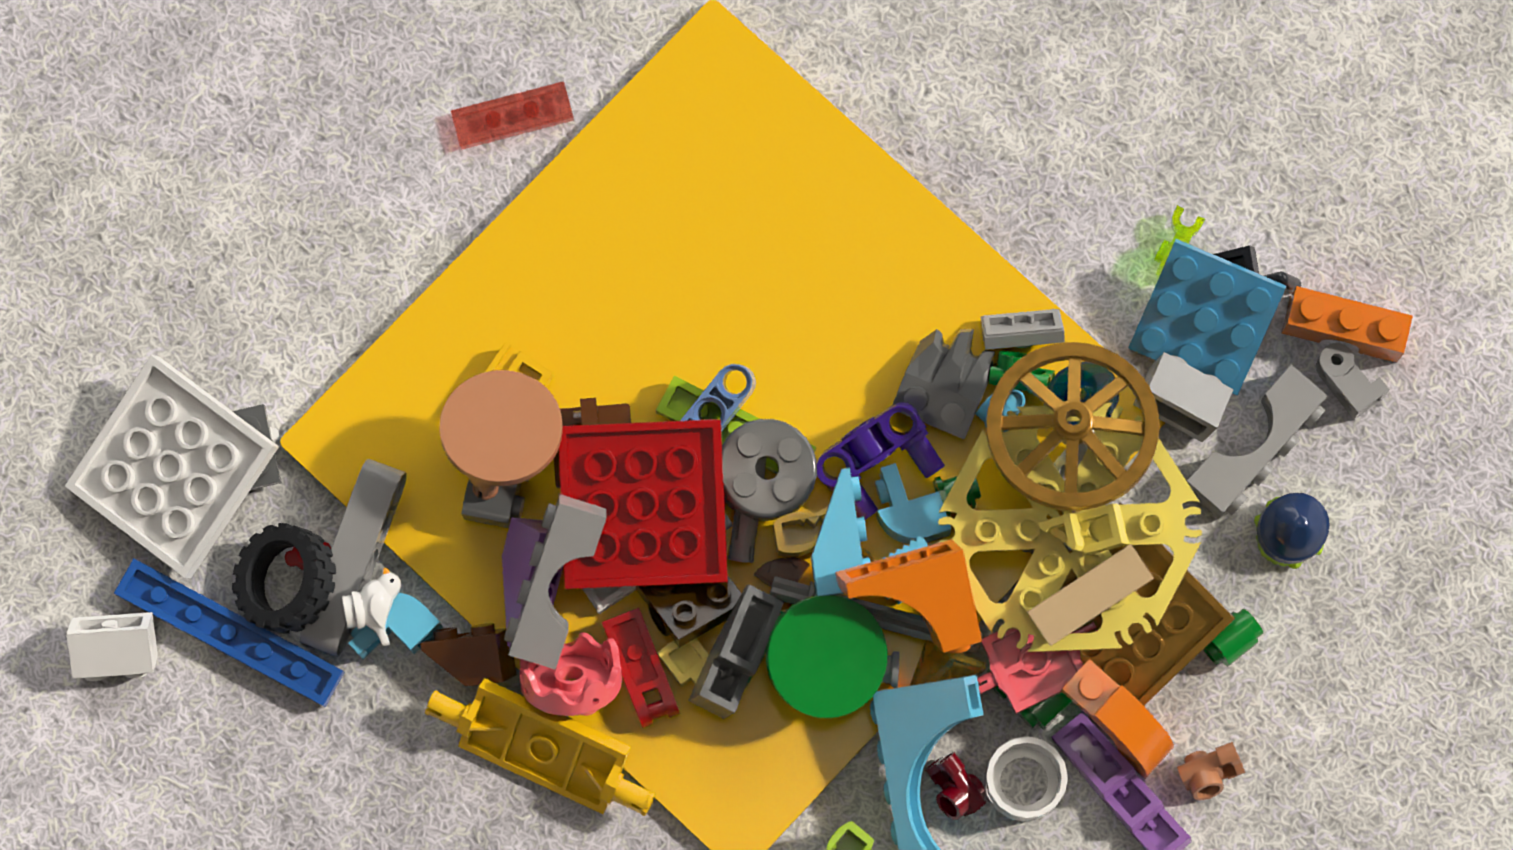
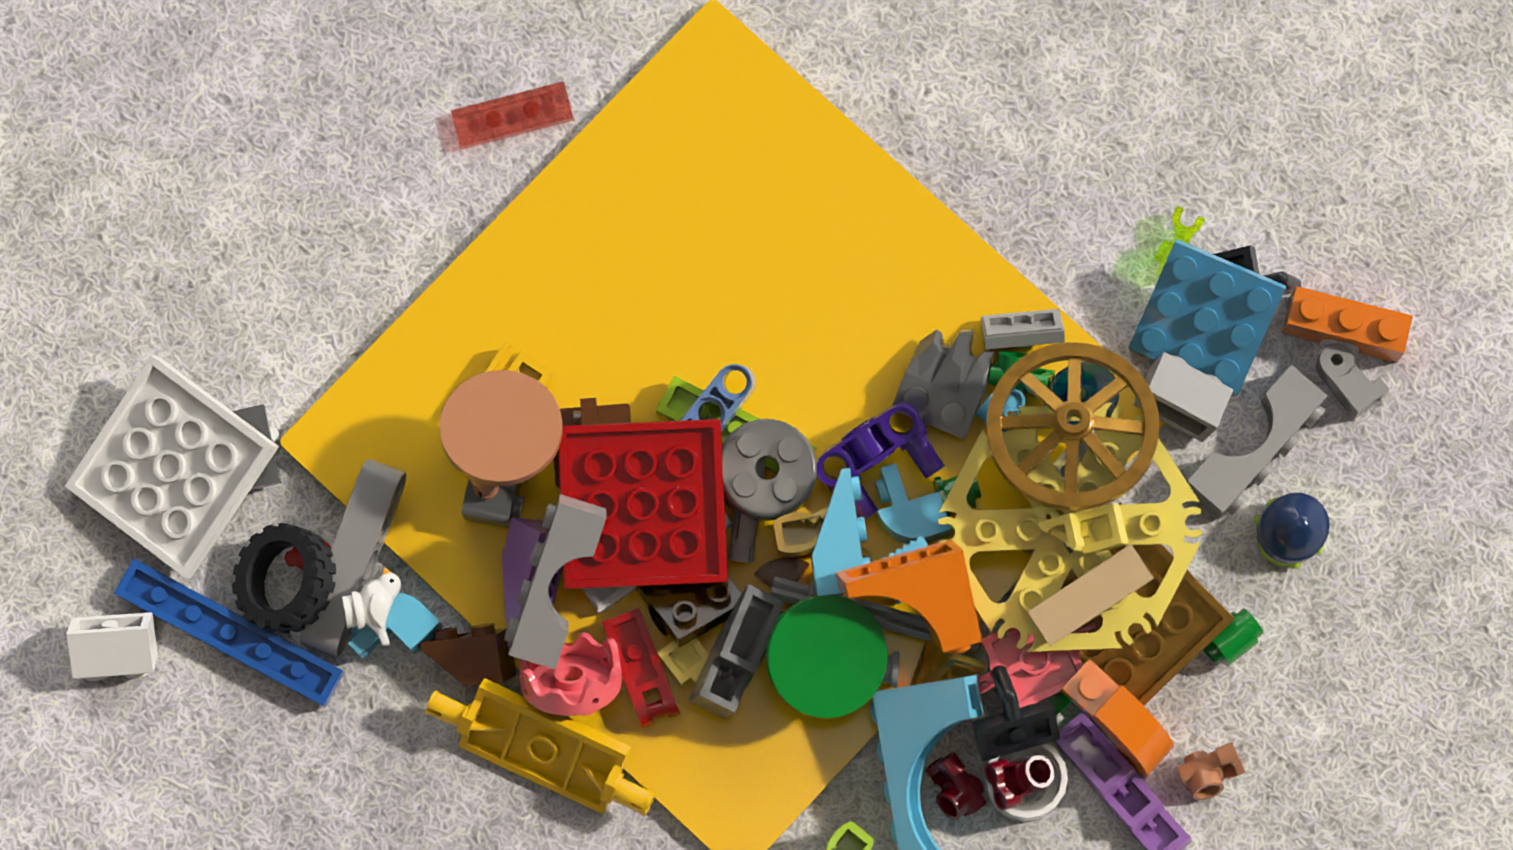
(1017, 726): none -> black plate
(1017, 779): none -> dark red plate

